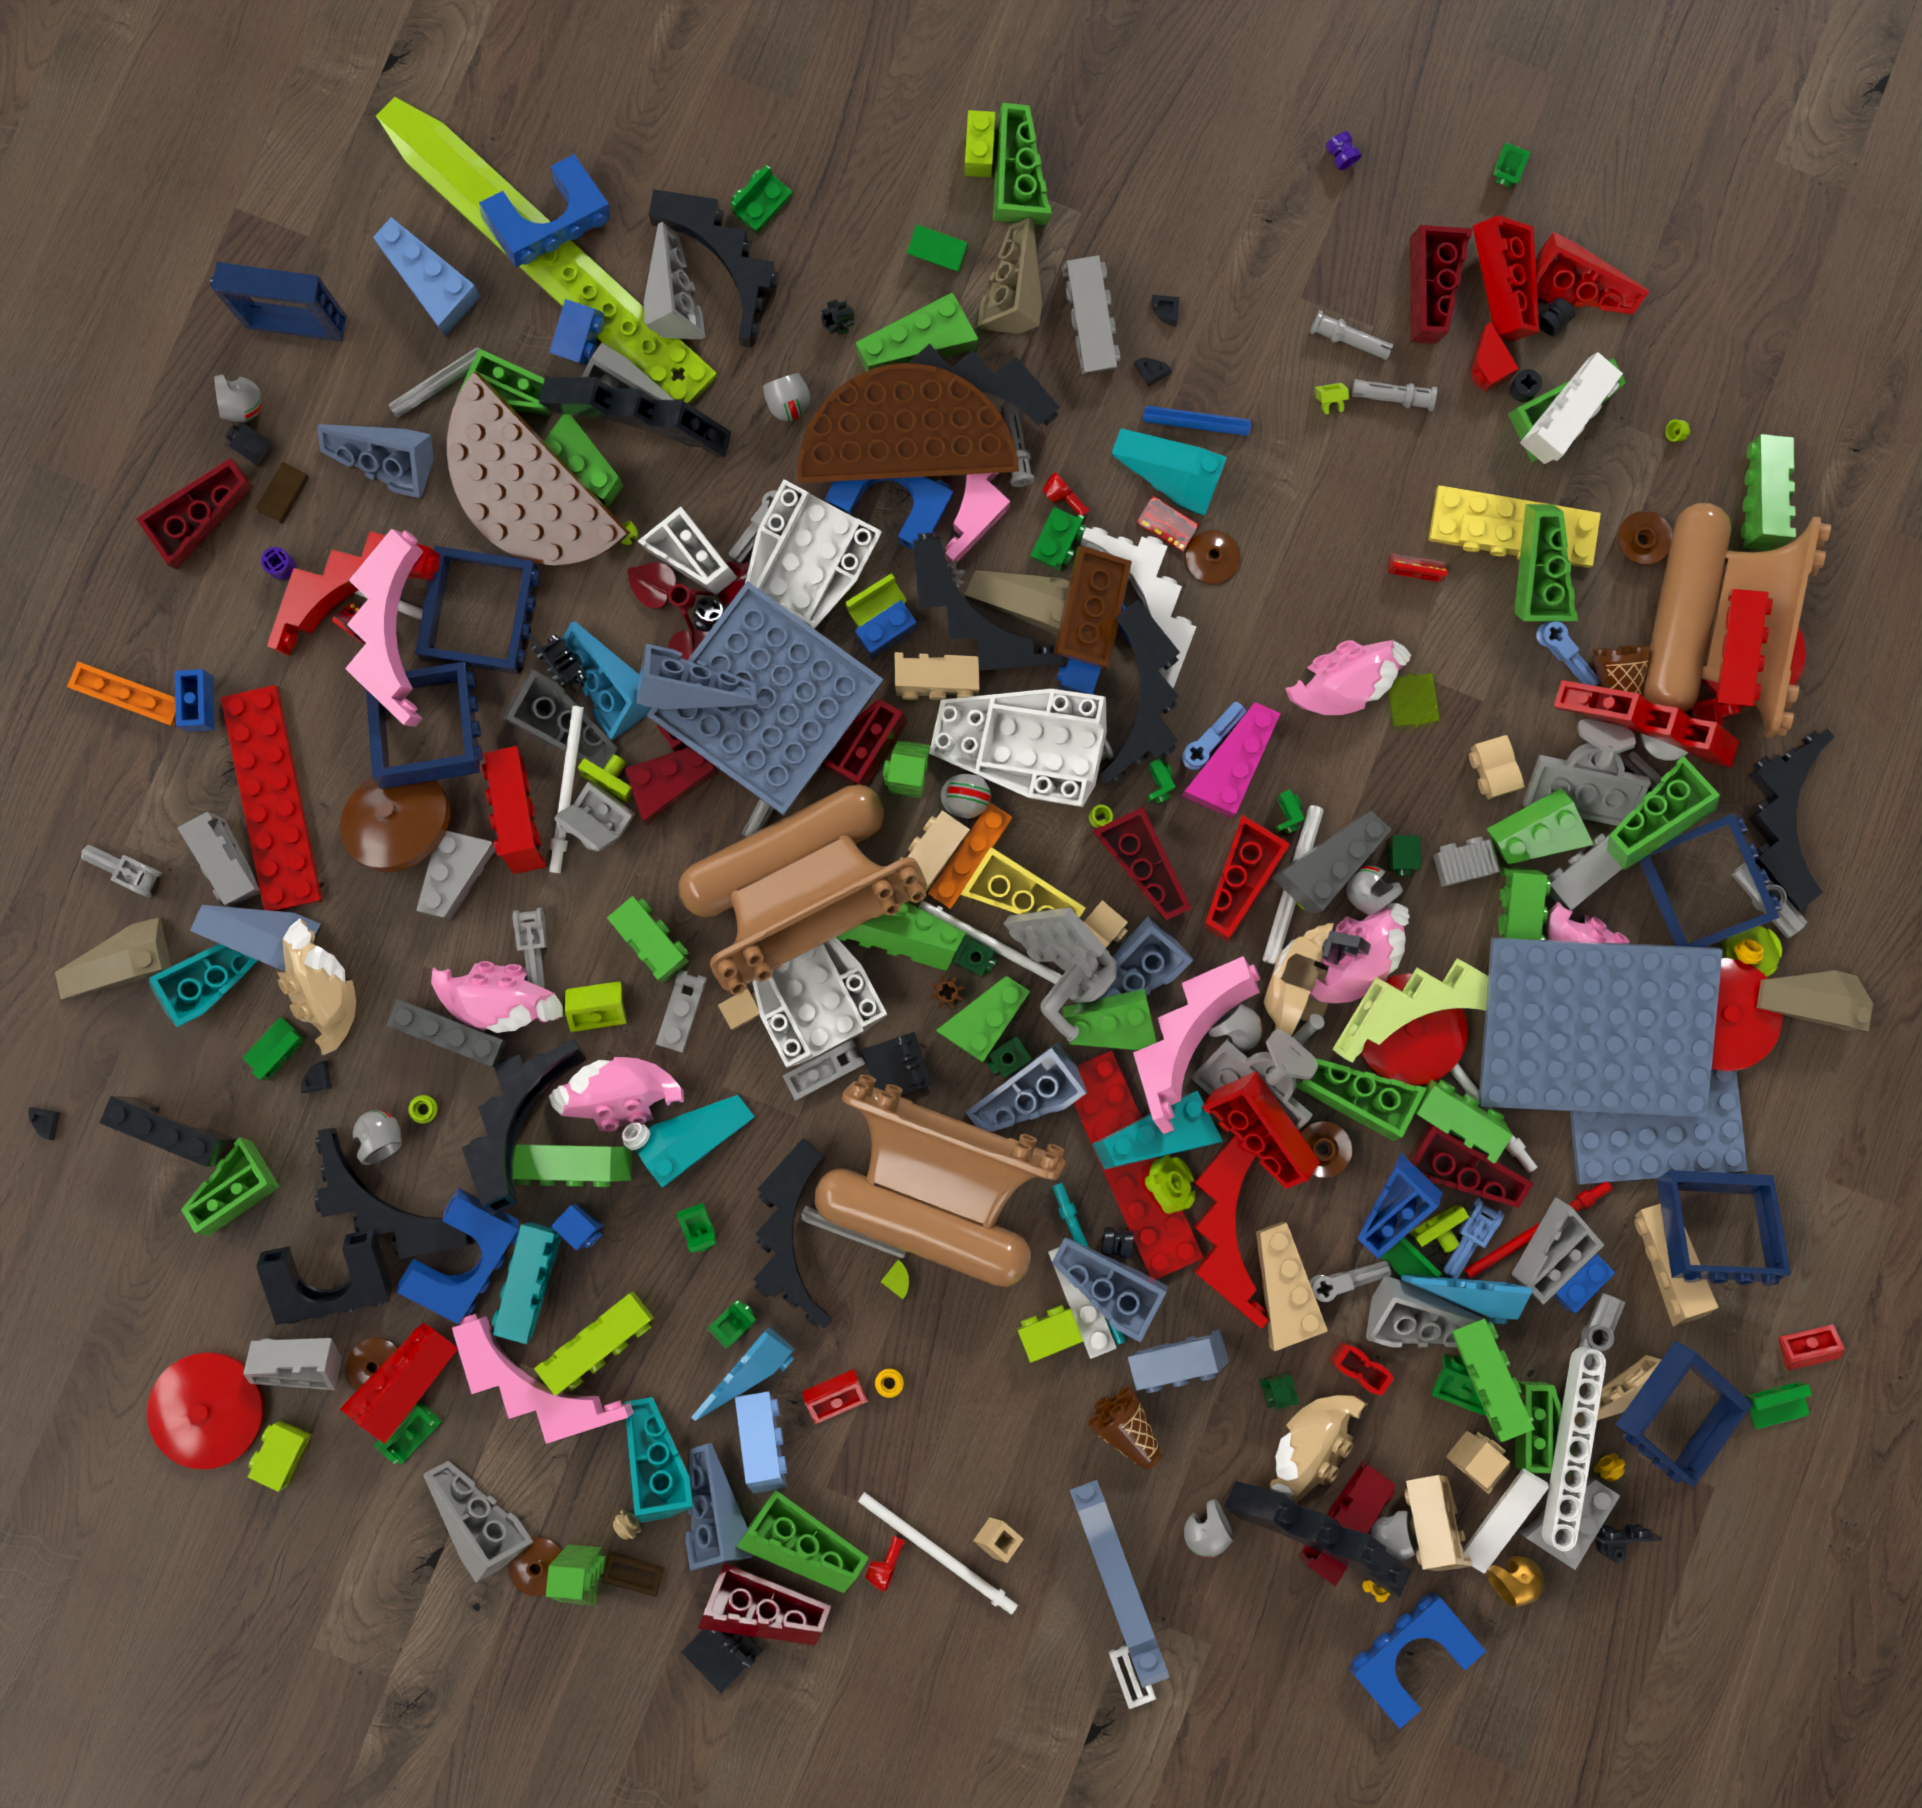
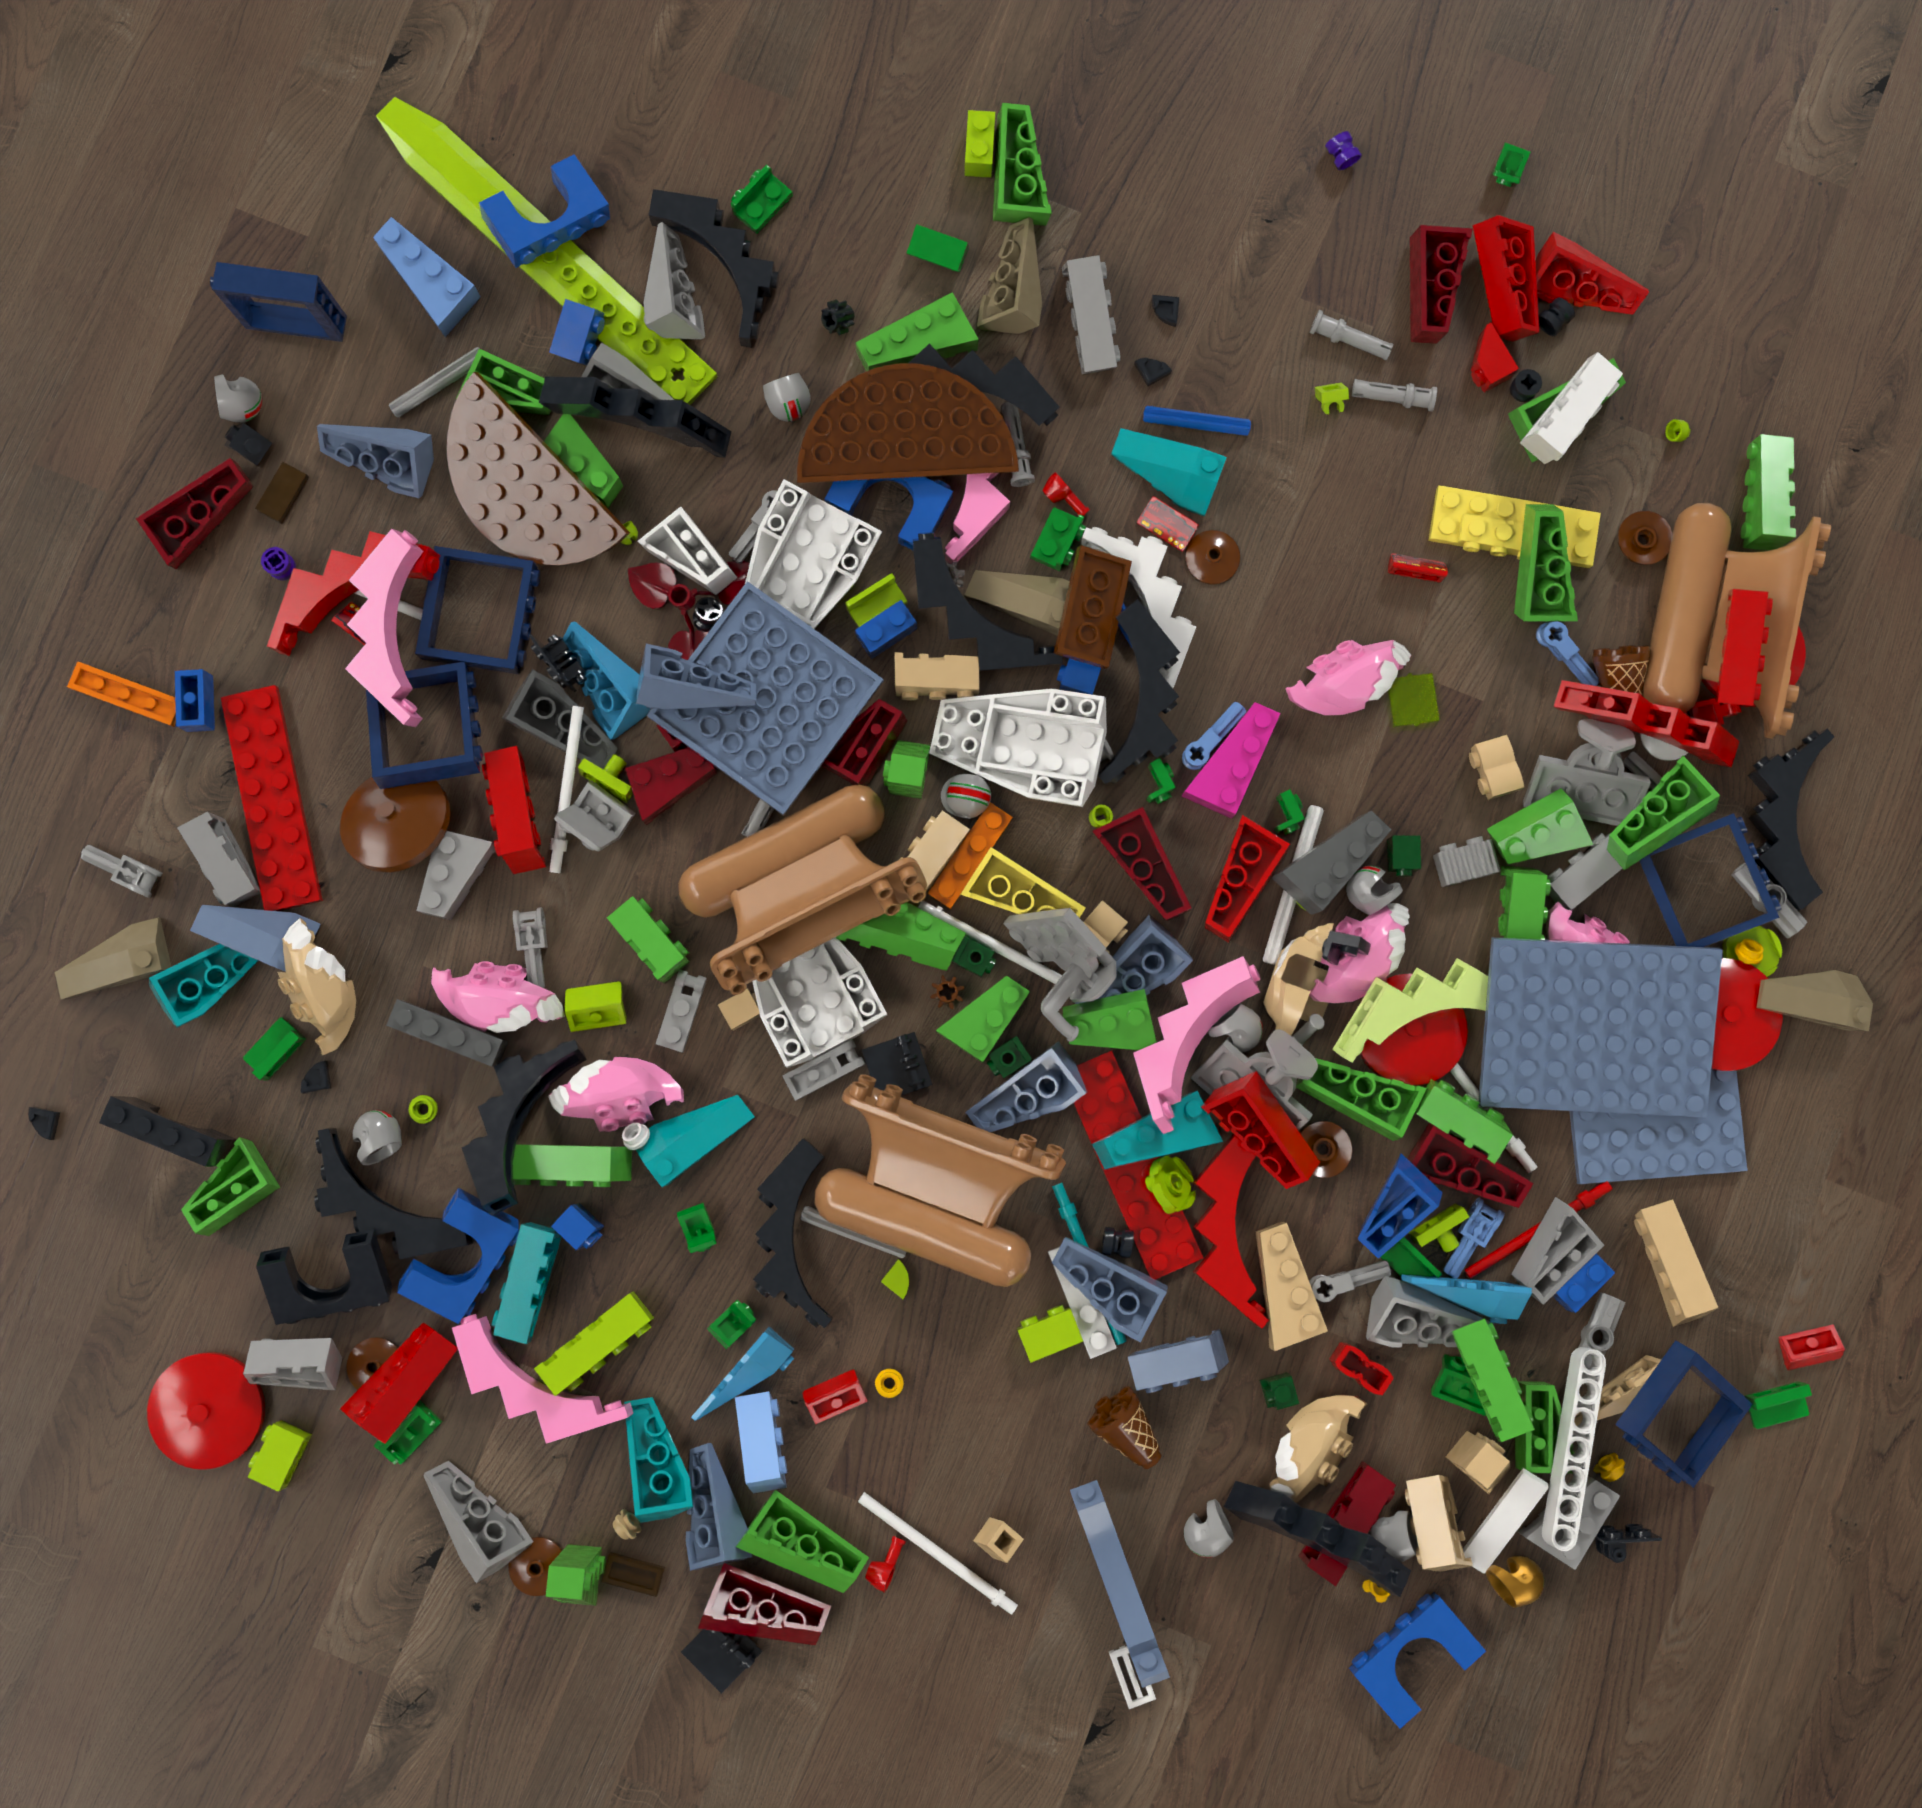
(1767, 1215): dark blue window -> none

